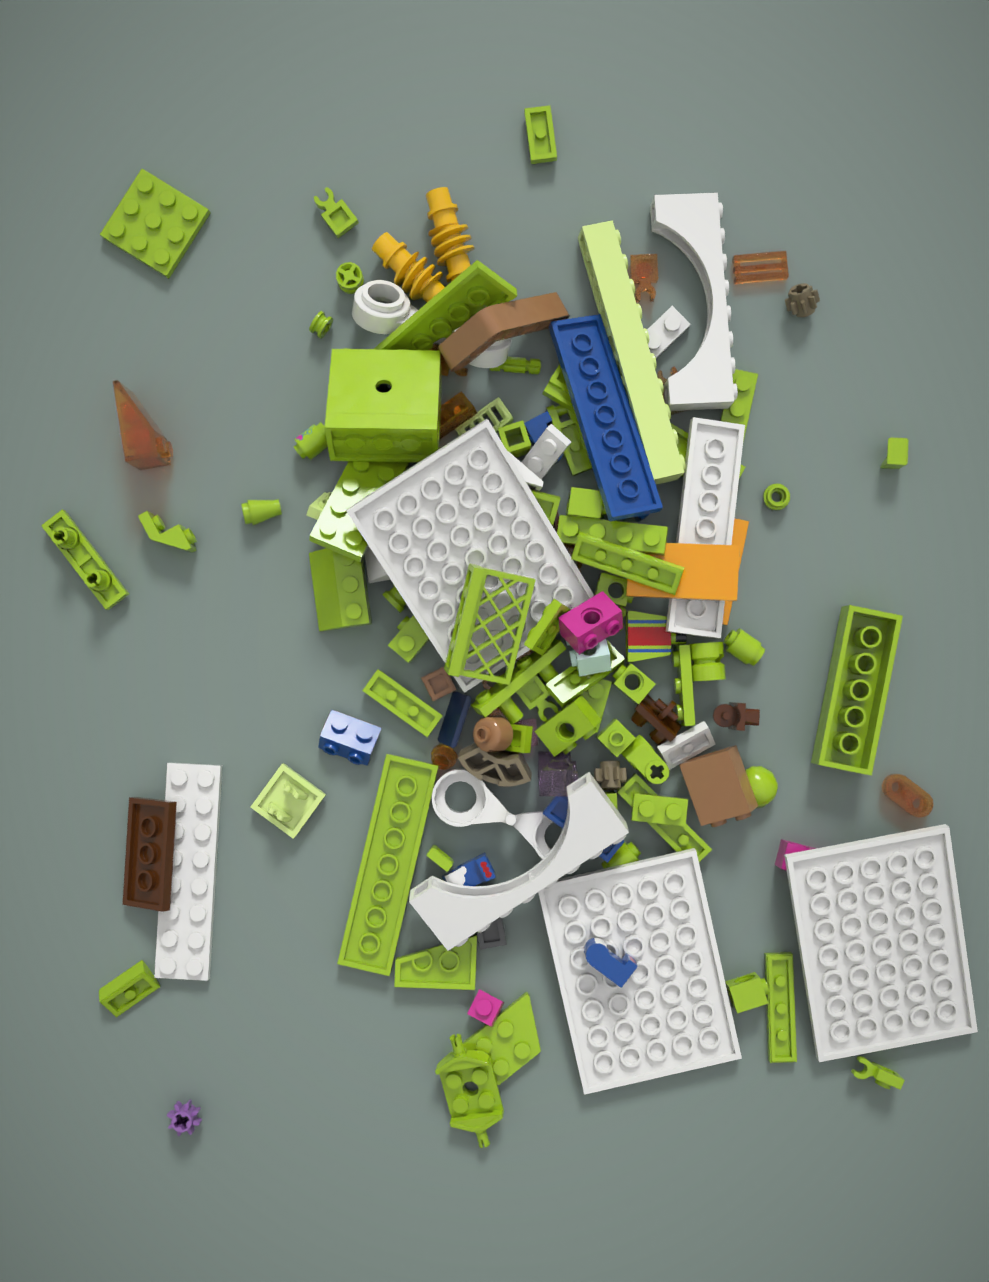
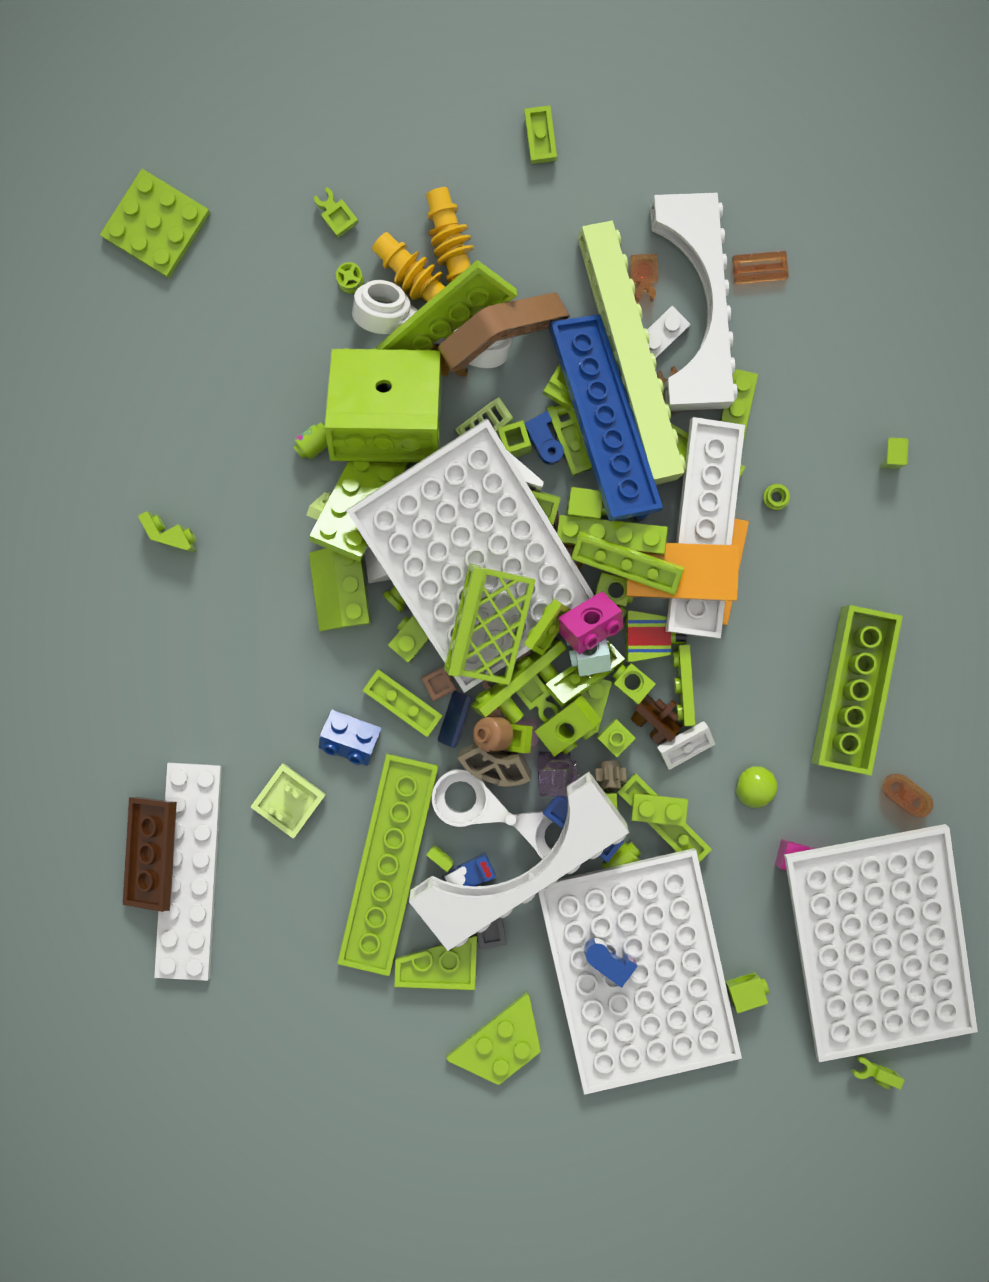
(85, 559): lime plate -> none
(128, 988): lime slope -> none
(141, 438): clear orange slope -> none
(182, 1125): medium lavender gear -> none
(260, 510): lime cone -> none
(321, 324): lime bush -> none
(443, 756): clear orange plate -> none
(455, 412): clear orange plate -> none
(470, 1109): lime plate -> none
(485, 1008): dark pink plate -> none
(520, 365): lime axle -> none
(546, 451): white plate -> none
(642, 757): lime piece -> none
(707, 661): lime wheel -> none
(719, 786): medium nougat brick -> none
(735, 716): reddish brown hips -> none
(743, 647): lime brick -> none
(780, 1007): lime tile -> none
(802, 300): dark tan gear -> none

